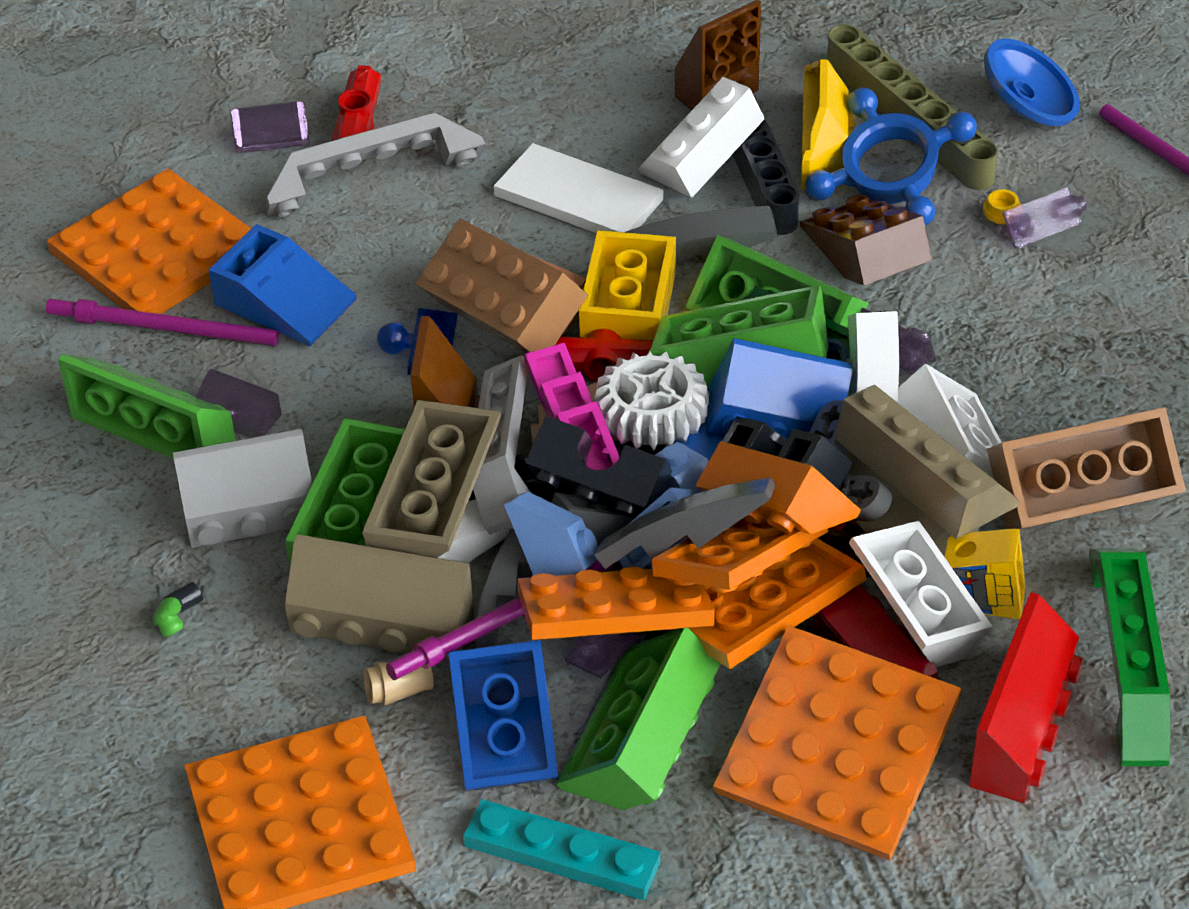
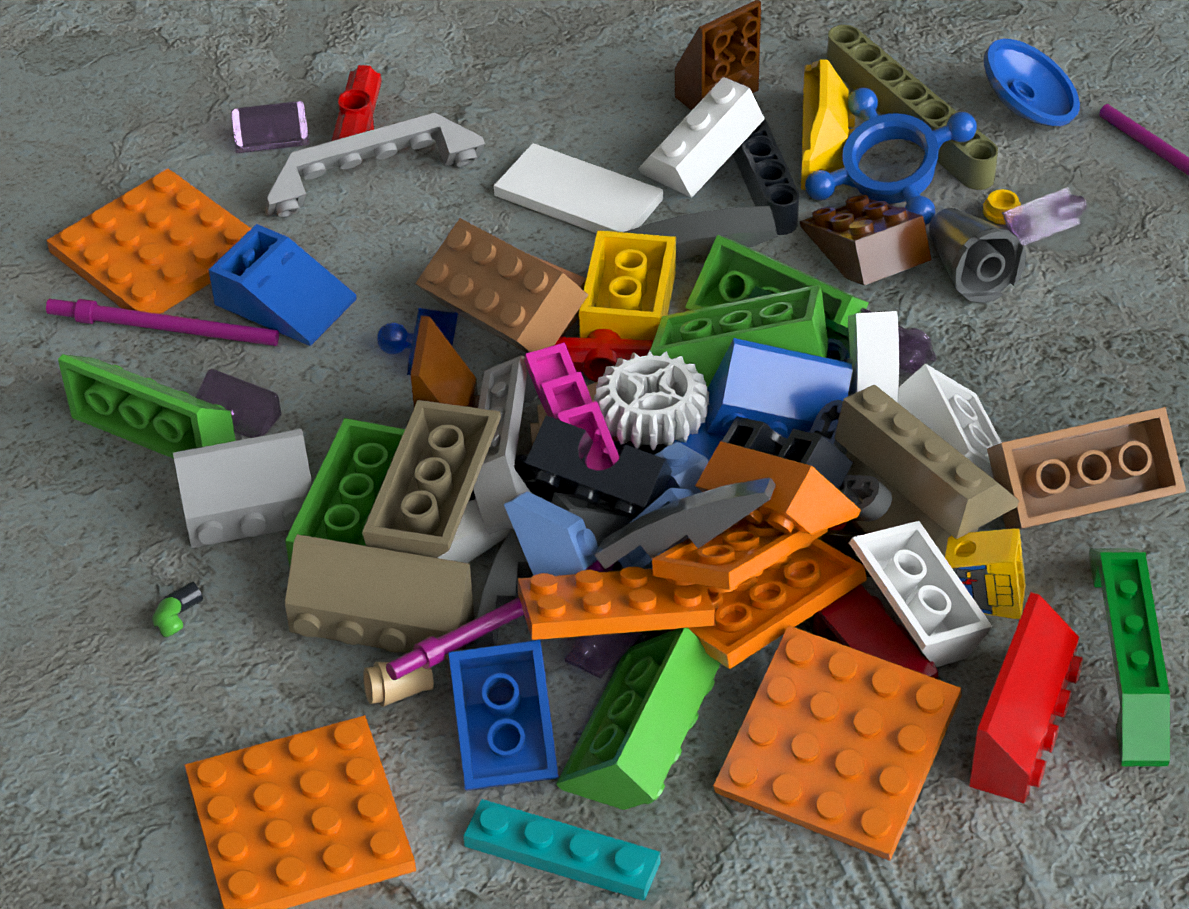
(977, 254): none -> dark grey cone

